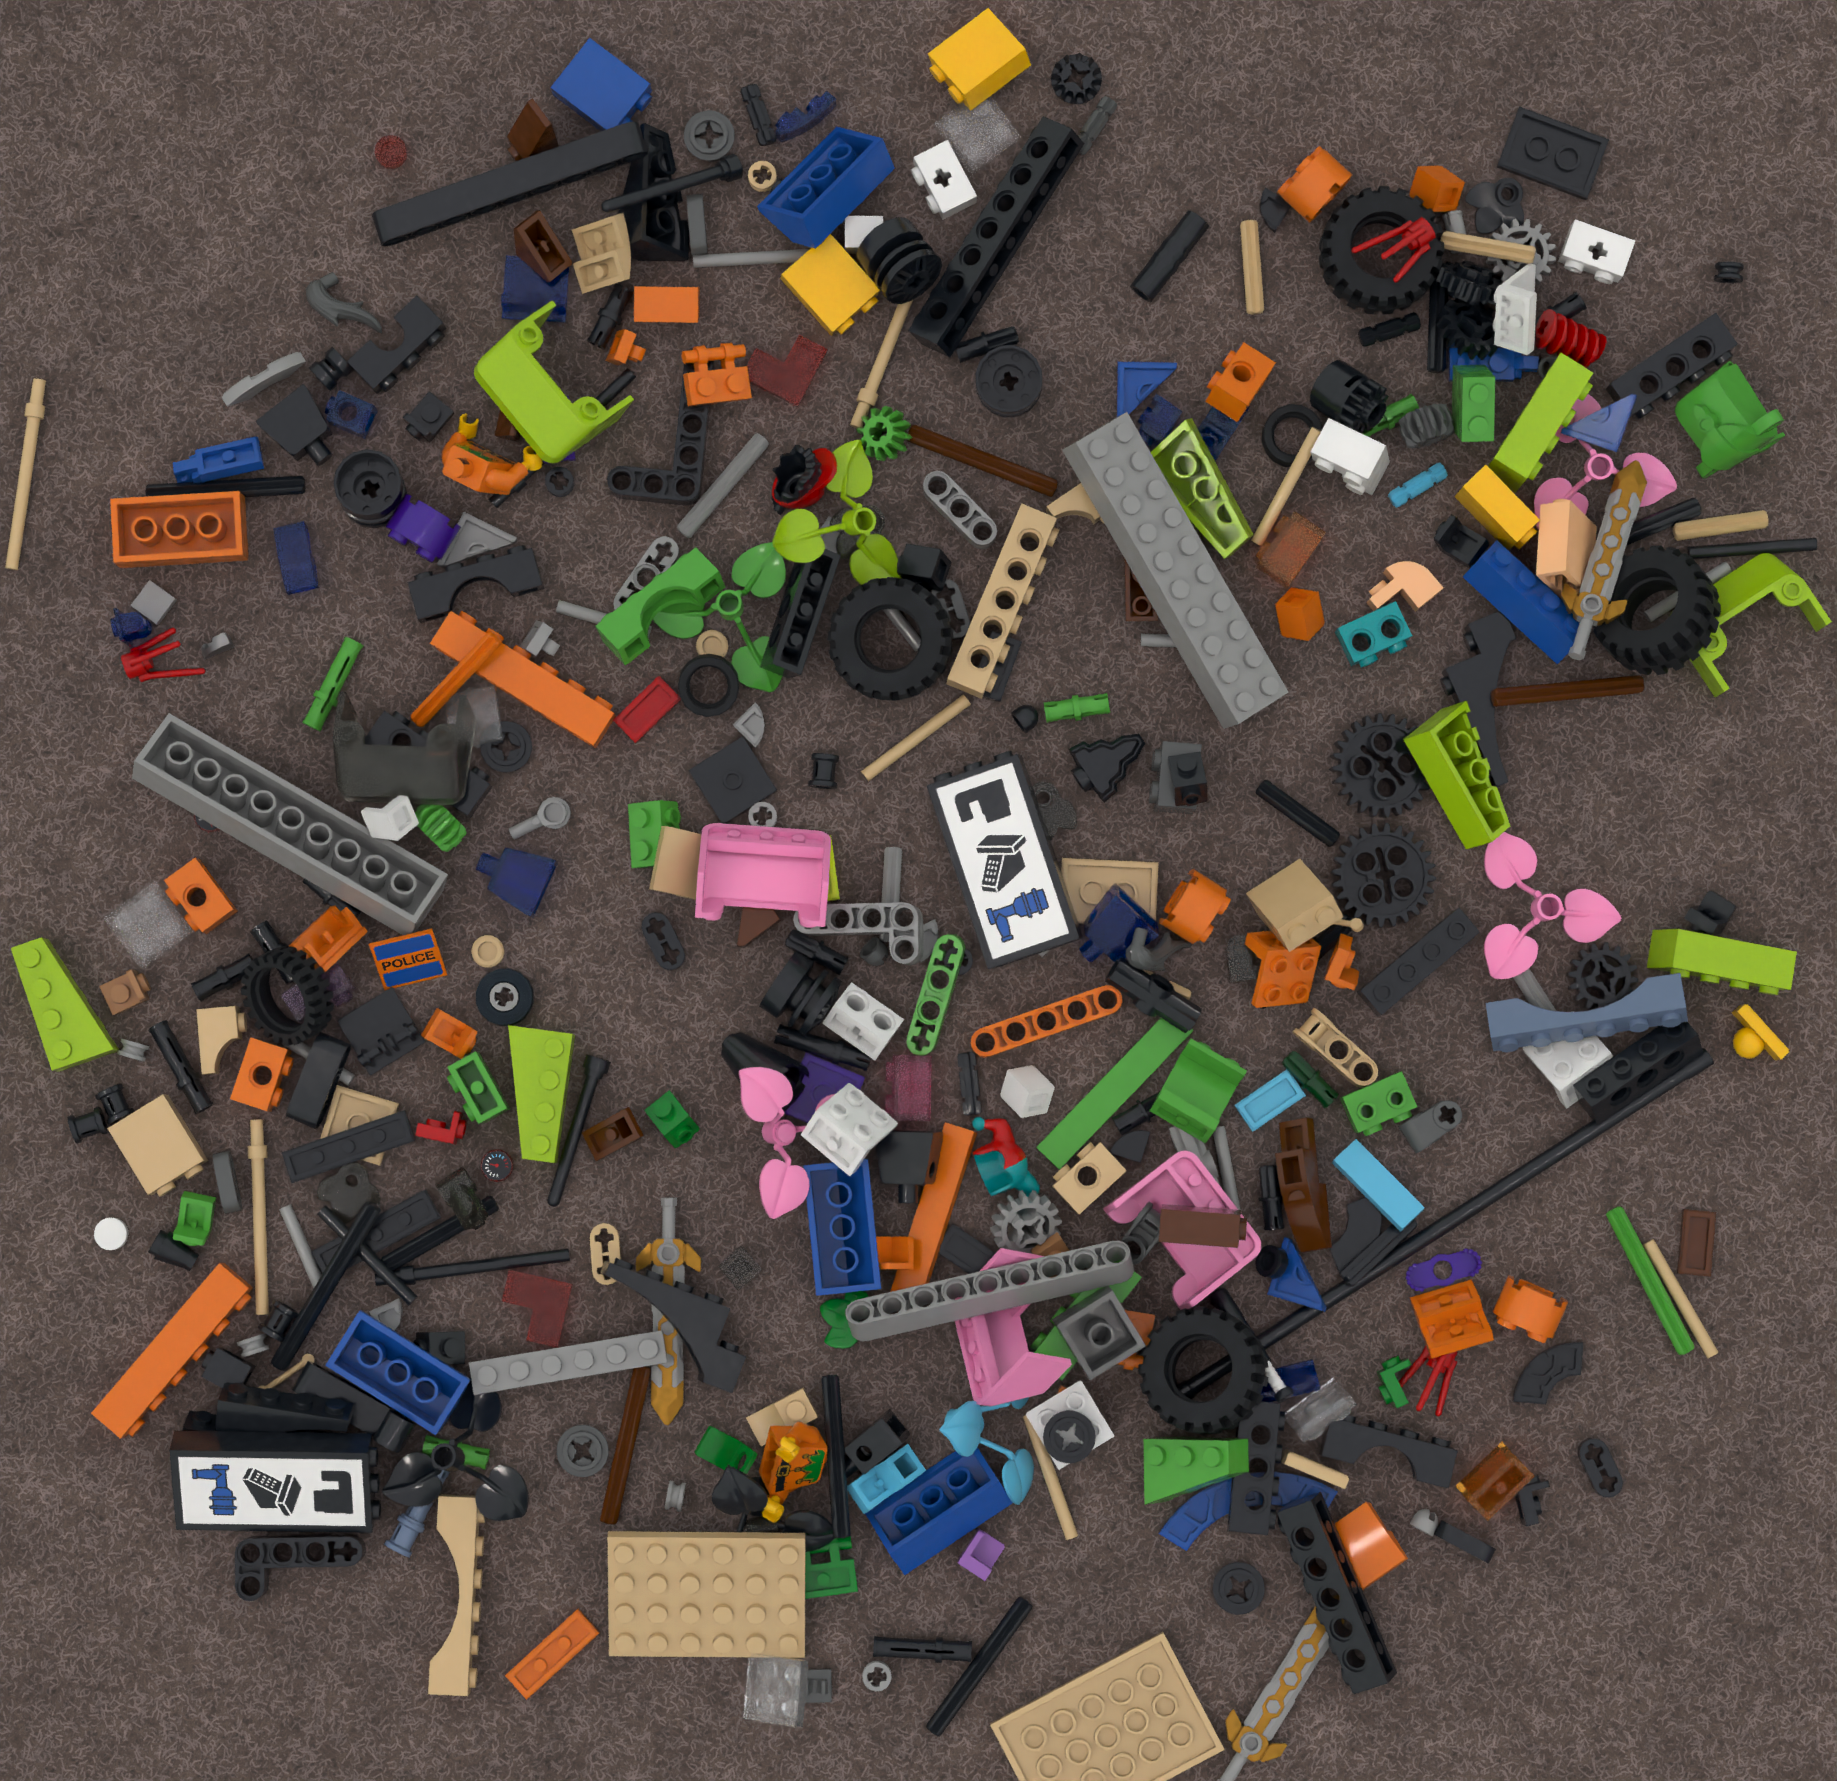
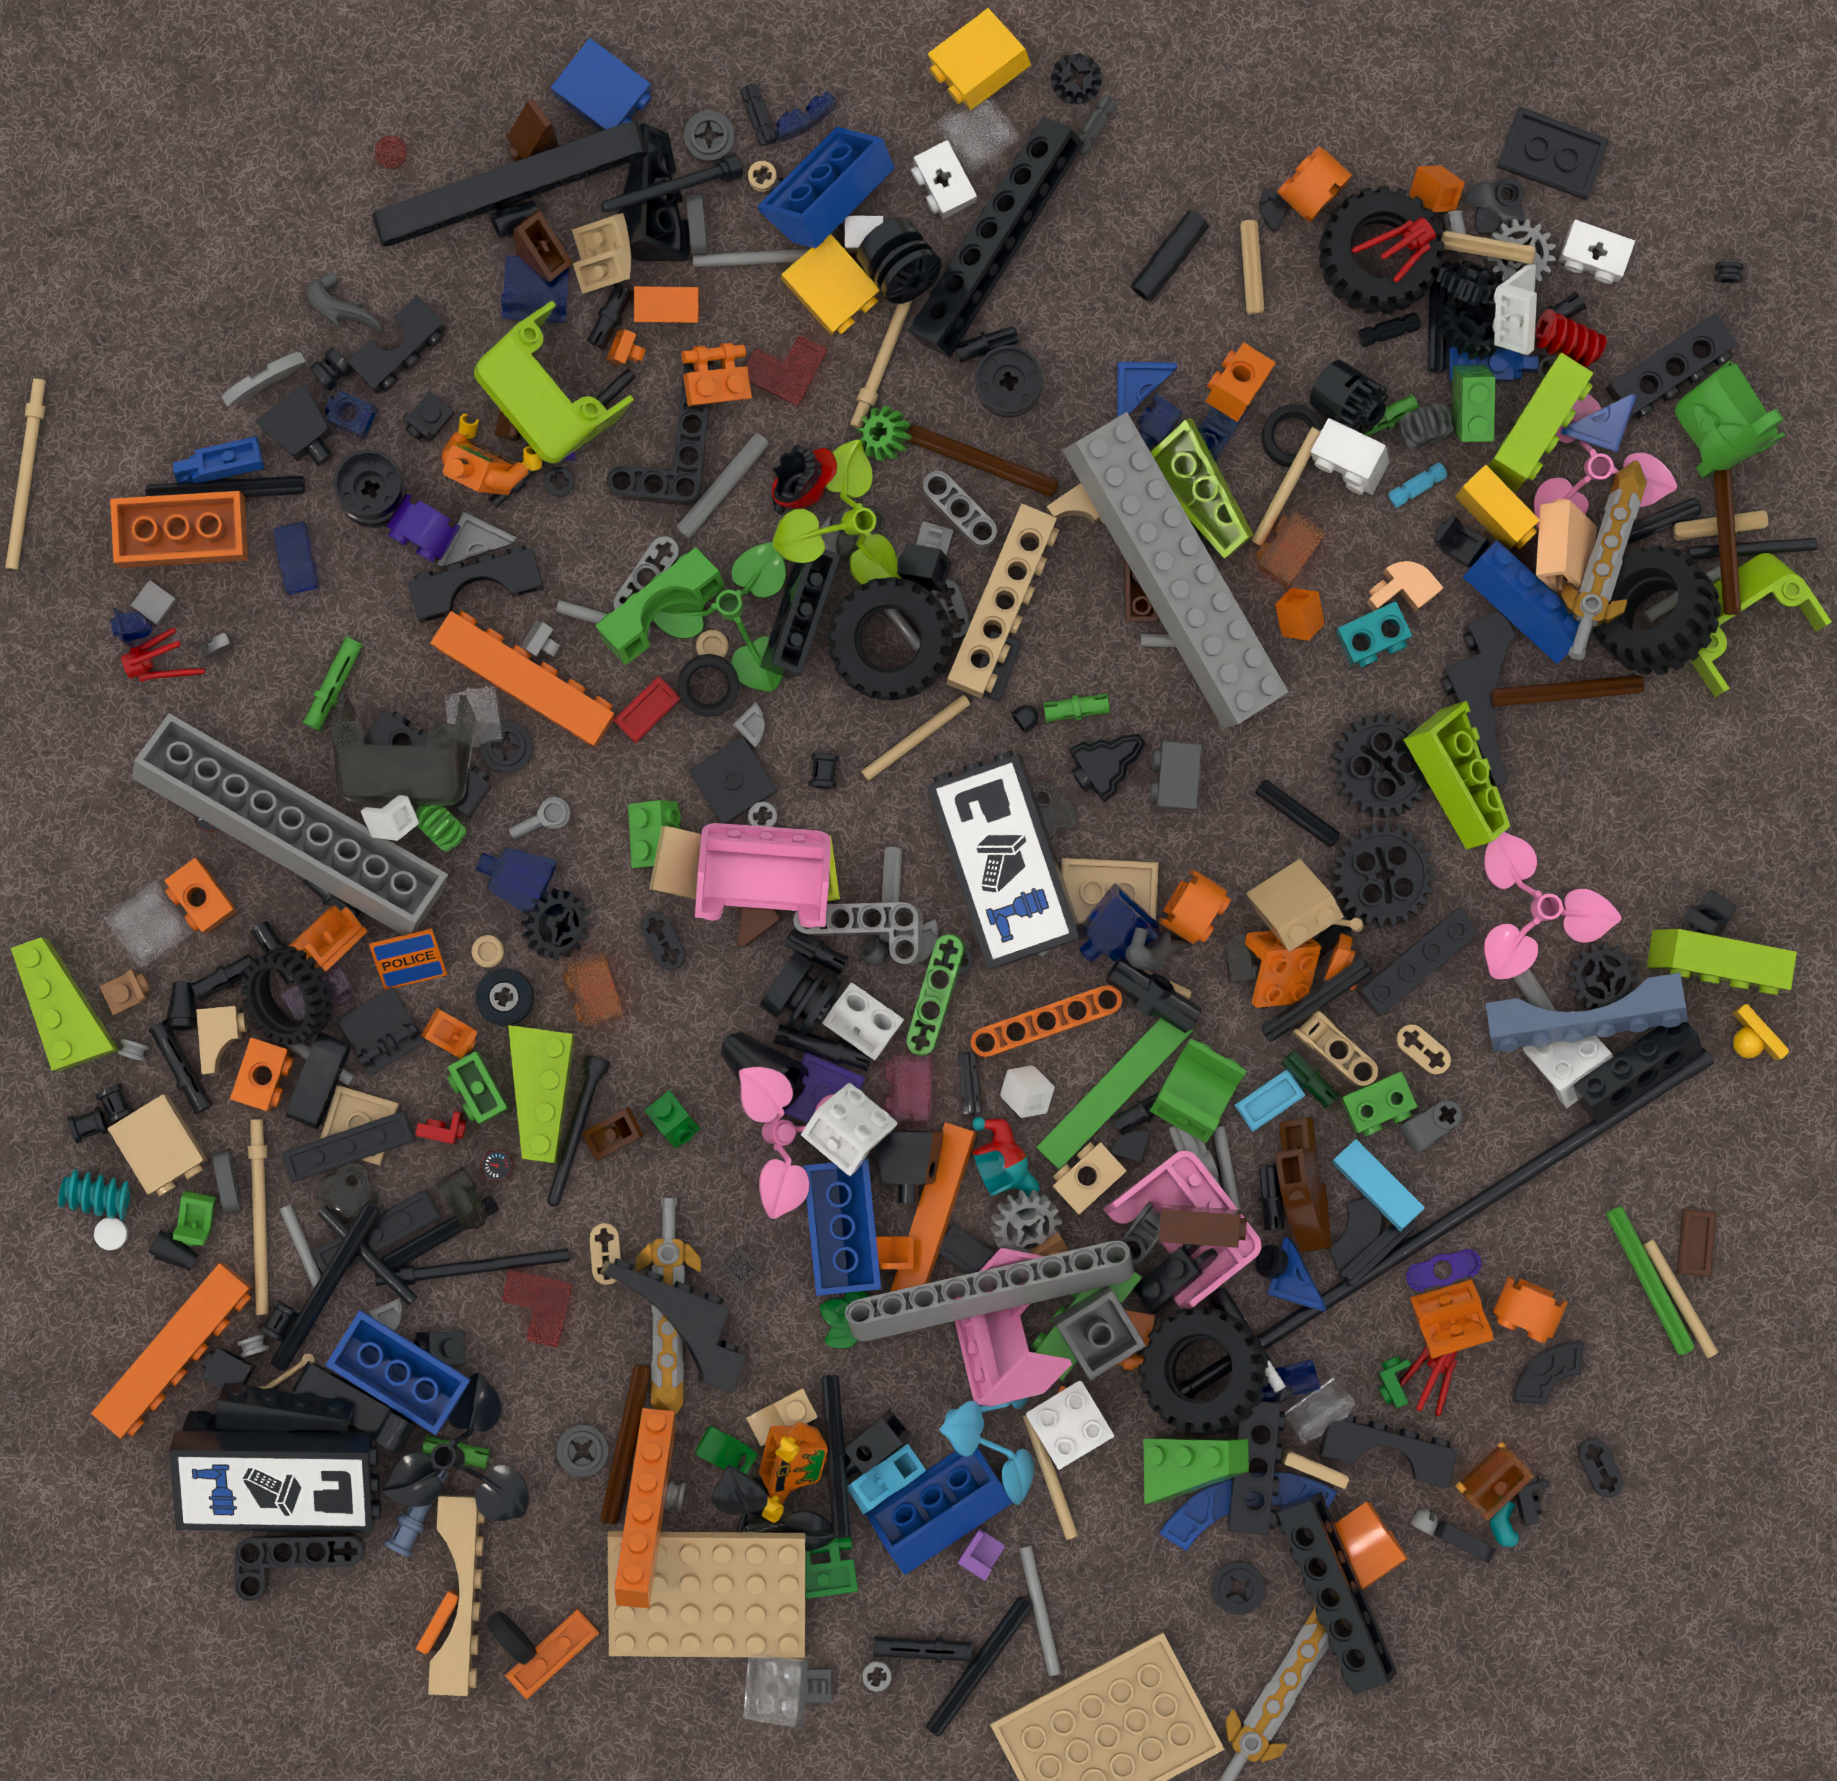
(94, 1195): none -> teal piece
(182, 1008): none -> black cone
(438, 1622): none -> orange tile
(456, 679): orange axle -> none
(509, 217): none -> black cone
(511, 1637): none -> black tyre
(541, 932): none -> black gear
(568, 1362): light grey plate -> none
(594, 990): none -> clear orange brick
(645, 1508): none -> orange brick
(934, 536): none -> light grey tile
(1040, 1610): none -> light grey bar
(1074, 1451): black gear -> none
(1173, 1276): none -> black hinge
(1188, 779): black bracket -> none
(1316, 999): none -> black axle
(1418, 1055): none -> tan beam
(1502, 1528): none -> teal arm
(1727, 542): none -> reddish brown axle

